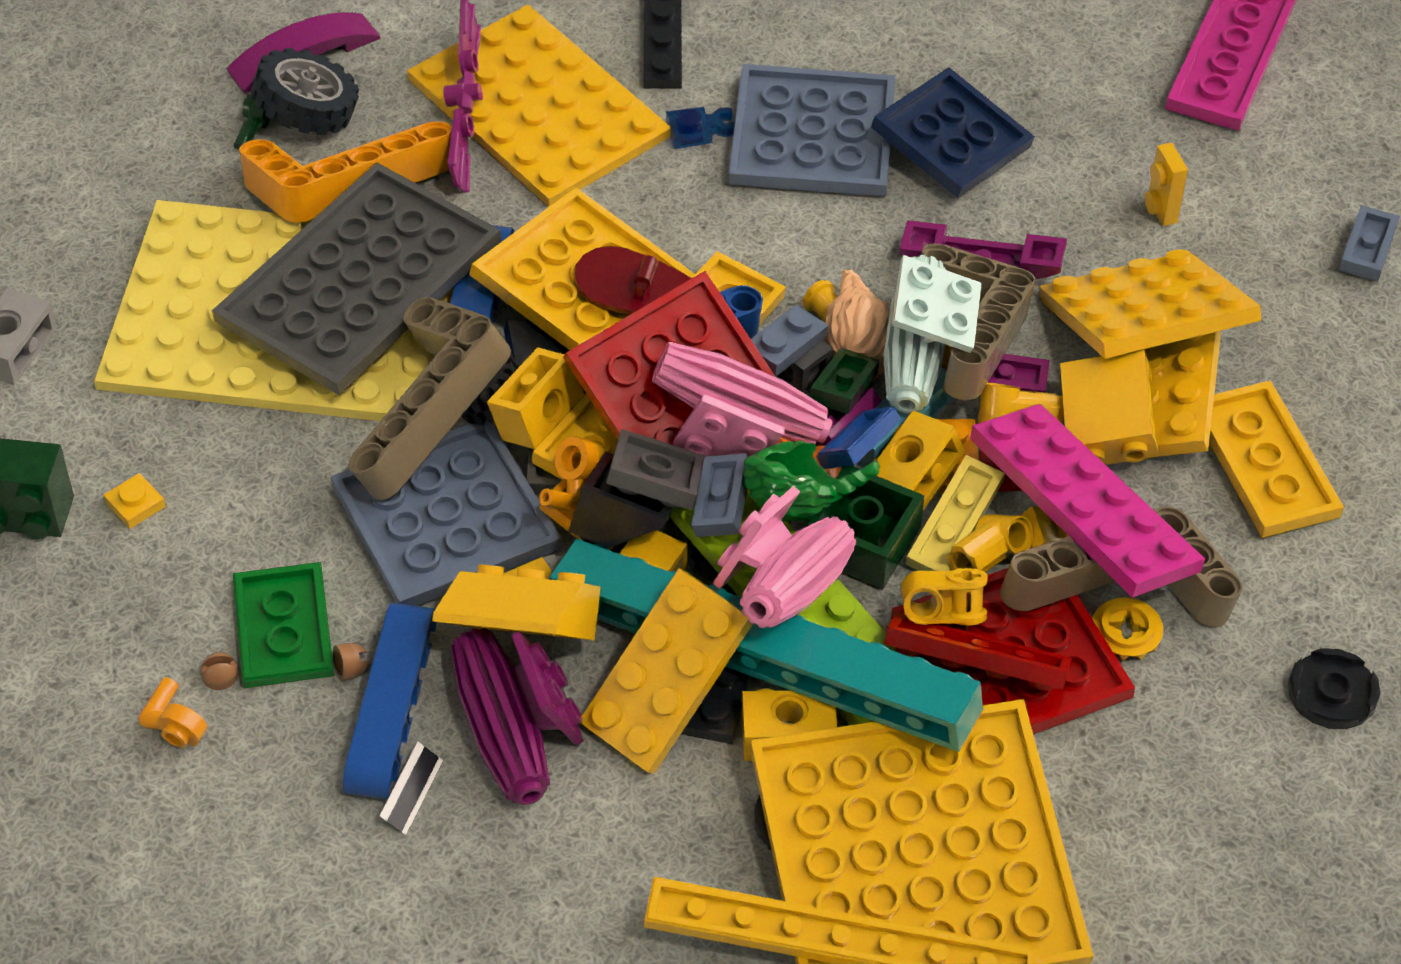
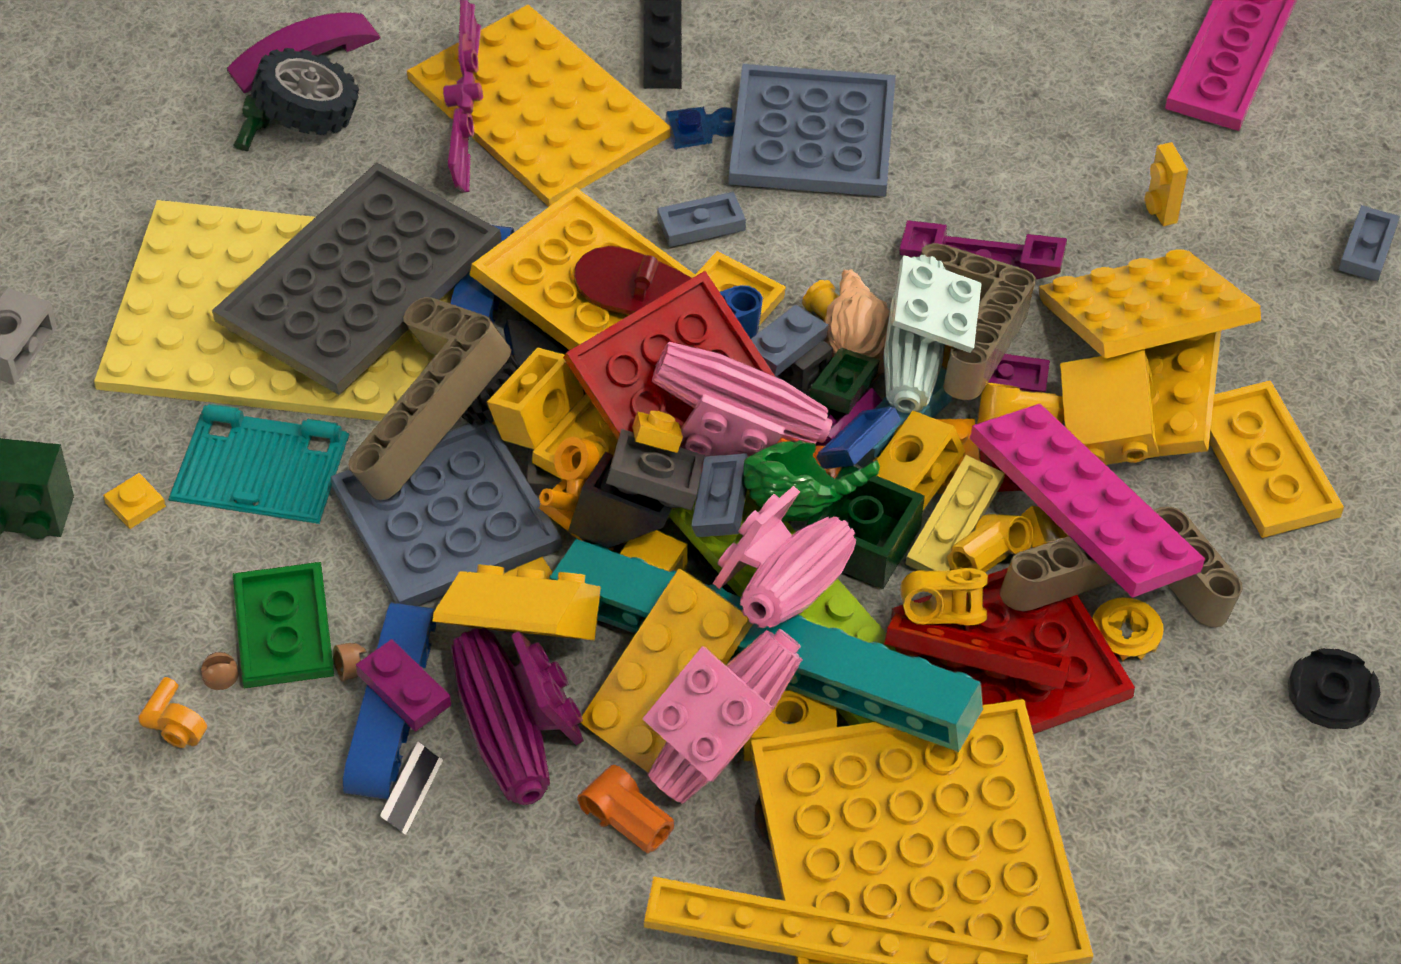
(259, 464): none -> teal window
(305, 191): light orange beam -> none
(403, 685): none -> magenta plate
(618, 802): none -> orange piece
(657, 430): none -> yellow plate
(701, 219): none -> sand blue plate
(716, 710): none -> bright pink plate
(952, 132): dark blue plate -> none

